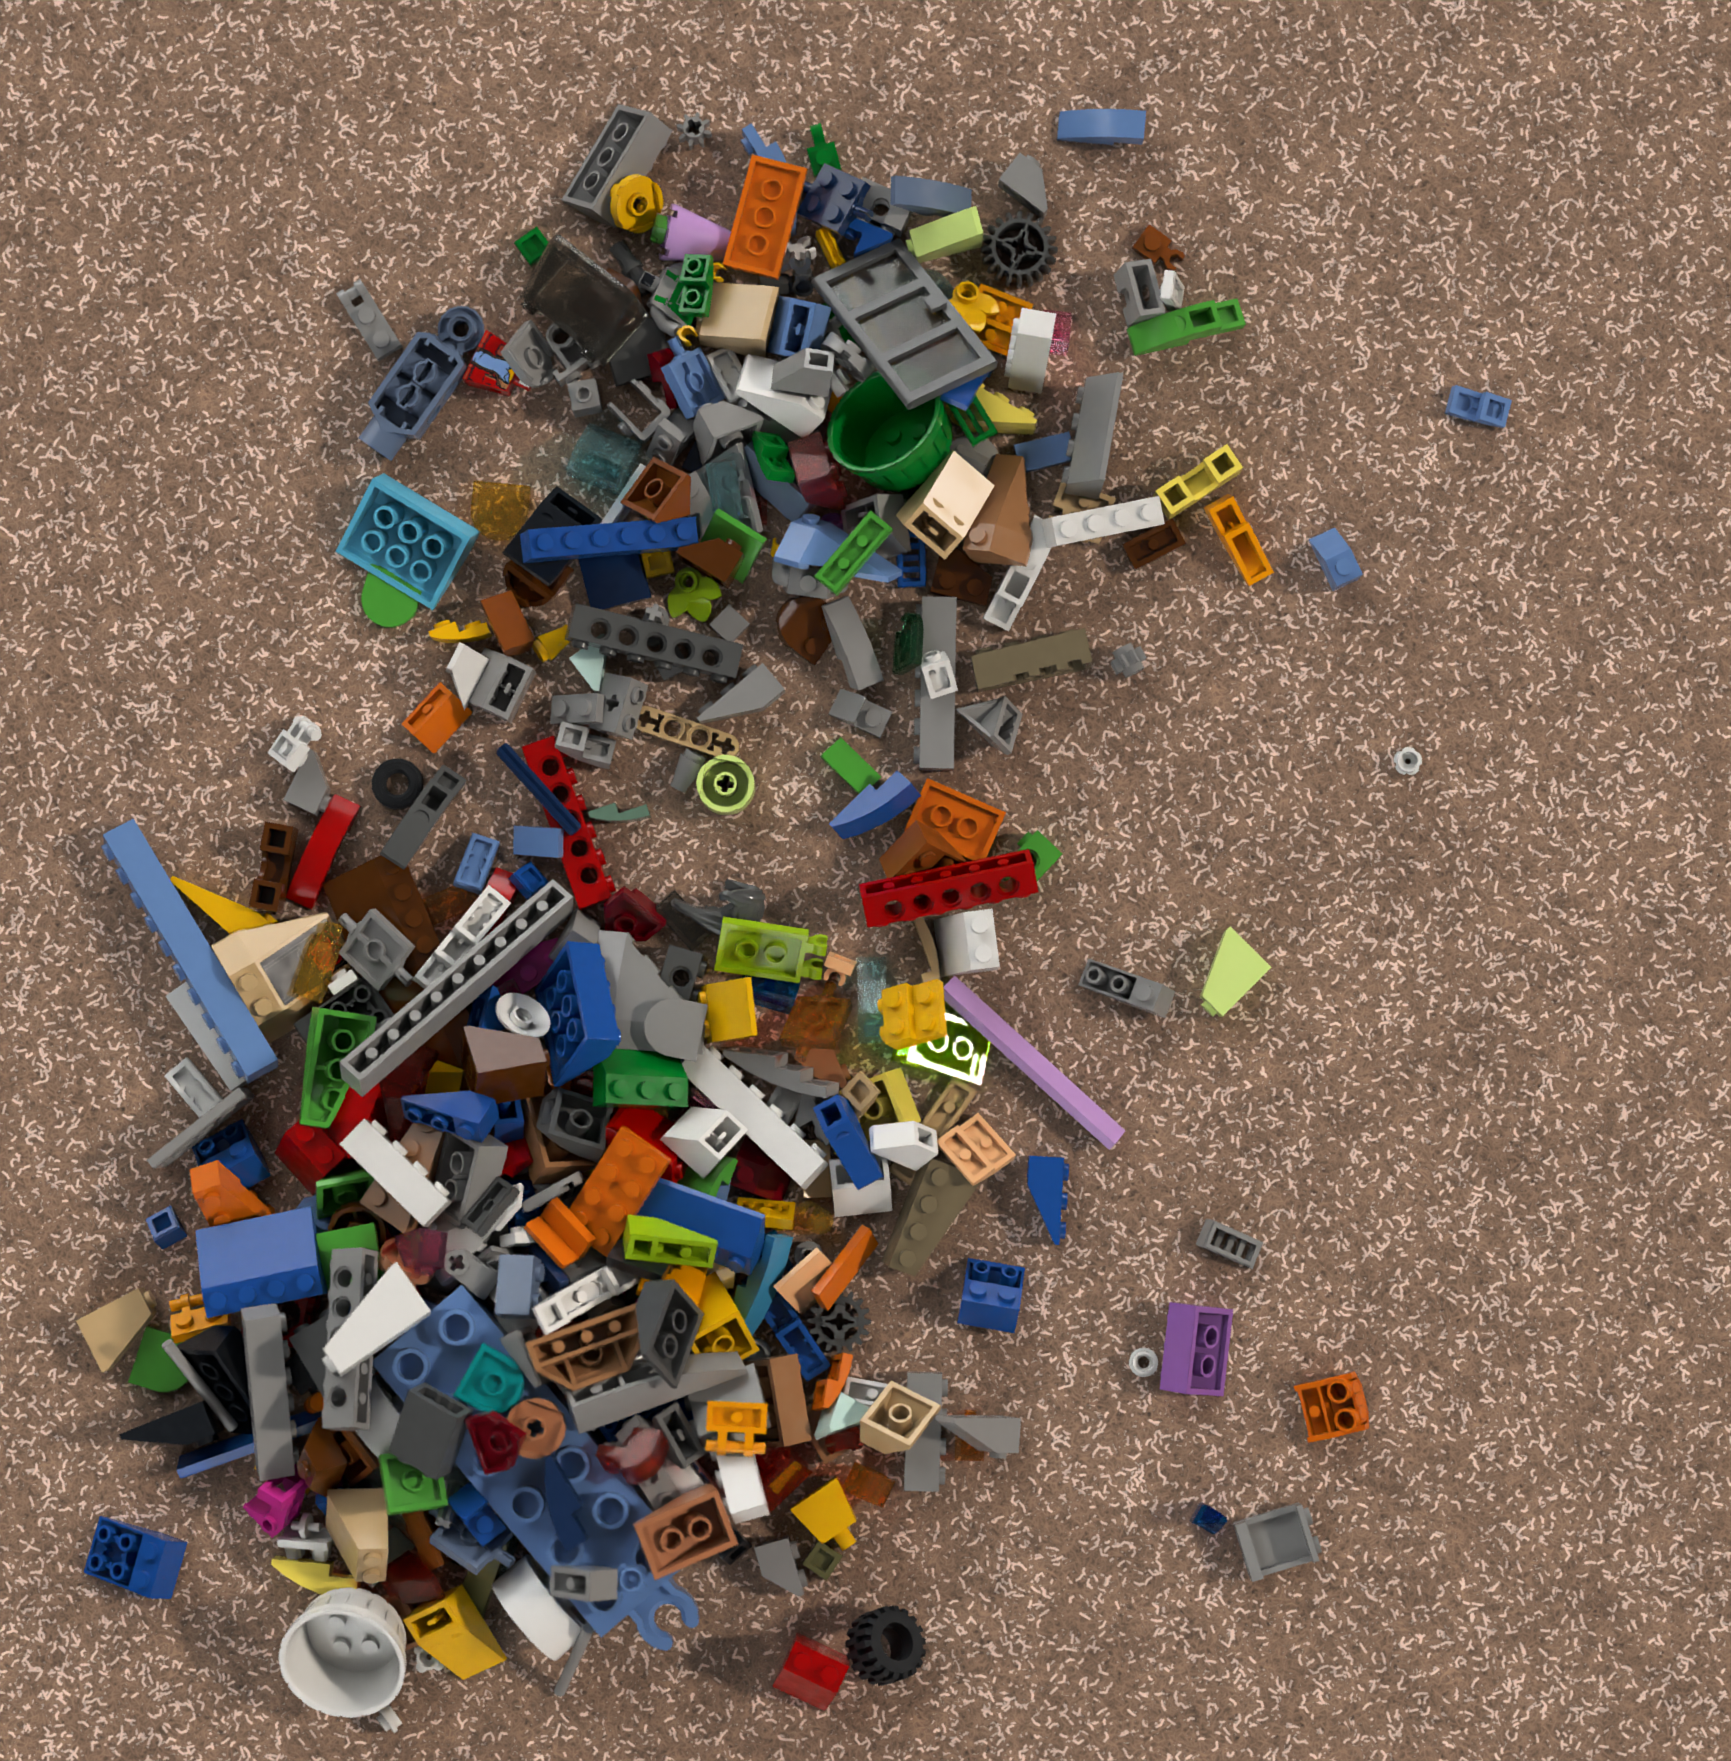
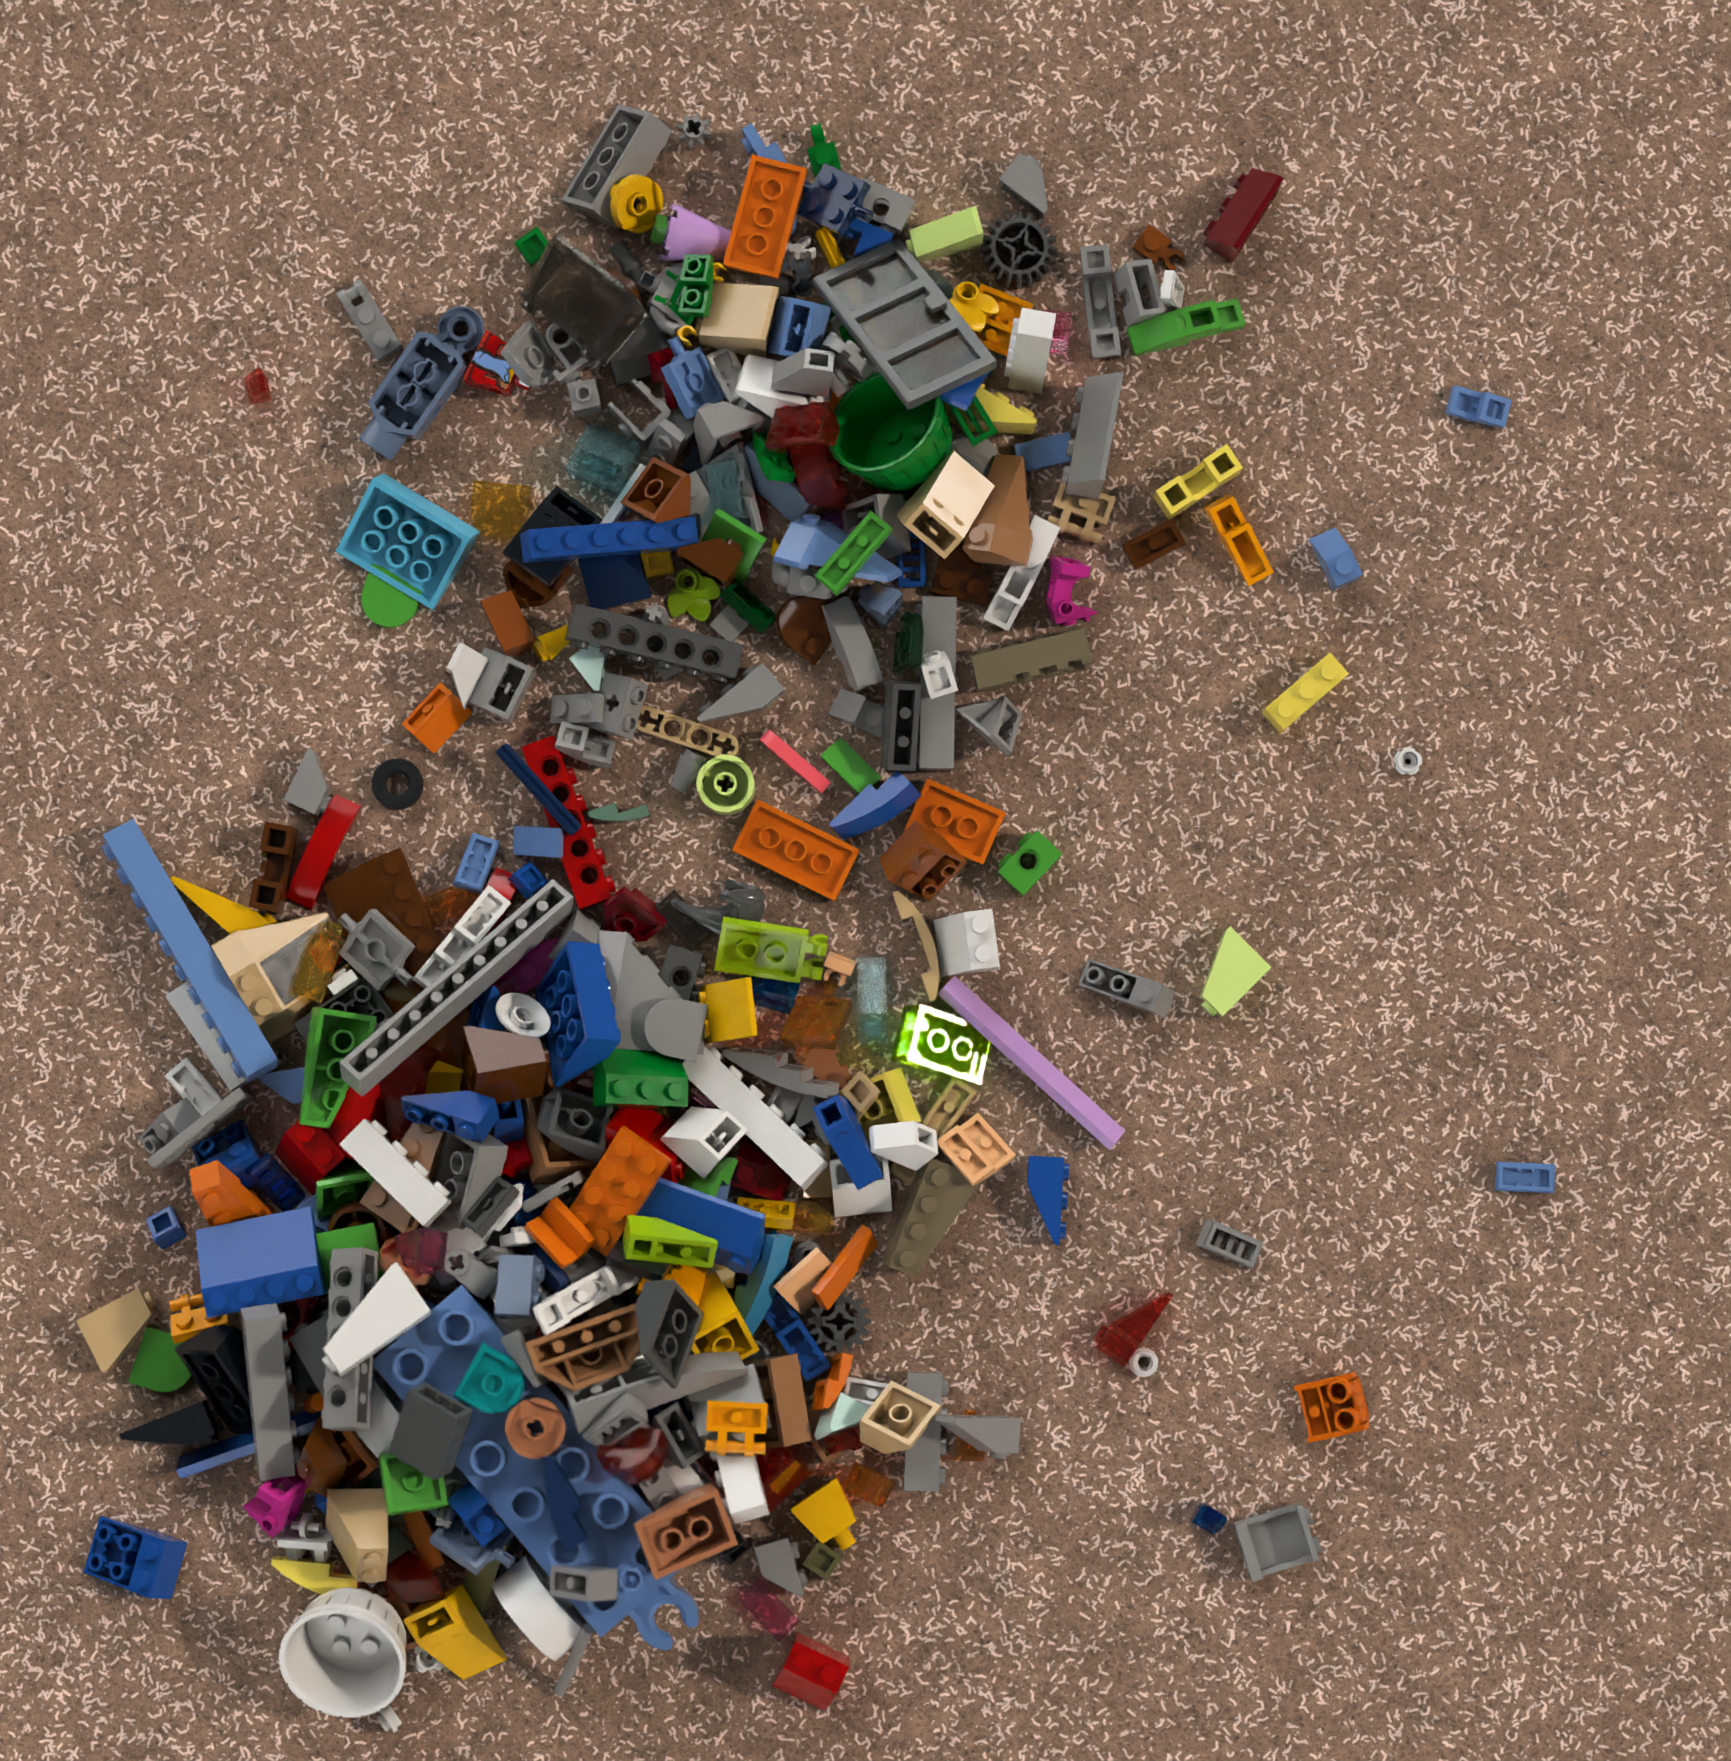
(169, 1125): none -> light grey slope
(200, 1385): light grey bar -> none
(257, 386): none -> clear red slope
(286, 1083): none -> medium blue slope
(287, 1195): none -> clear blue slope
(291, 745): white plate -> none
(422, 816): dark grey slope -> none
(450, 632): yellow slope -> none
(495, 1441): dark red plate -> none
(624, 1414): none -> light grey slope
(748, 606): none -> dark green plate
(769, 1610): none -> clear pink plate
(794, 761): none -> coral beam
(796, 850): none -> orange plate
(803, 428): none -> clear red slope
(879, 602): none -> sand blue slope
(900, 725): none -> dark grey brick
(904, 1642): black tyre -> none
(912, 1014): yellow plate -> none
(929, 196): sand blue slope -> none
(958, 877): red brick -> none
(991, 1295): blue slope -> none
(1063, 576): none -> dark pink tile
(1099, 301): none -> light grey slope
(1102, 126): medium blue slope -> none
(1102, 521): white brick -> none
(1127, 1332): none -> clear red slope
(1128, 660): light grey gear -> none
(1196, 1349): medium lavender slope -> none
(1242, 213): none -> dark red slope
(1305, 692): none -> light yellow arch
(1524, 1177): none -> medium blue plate

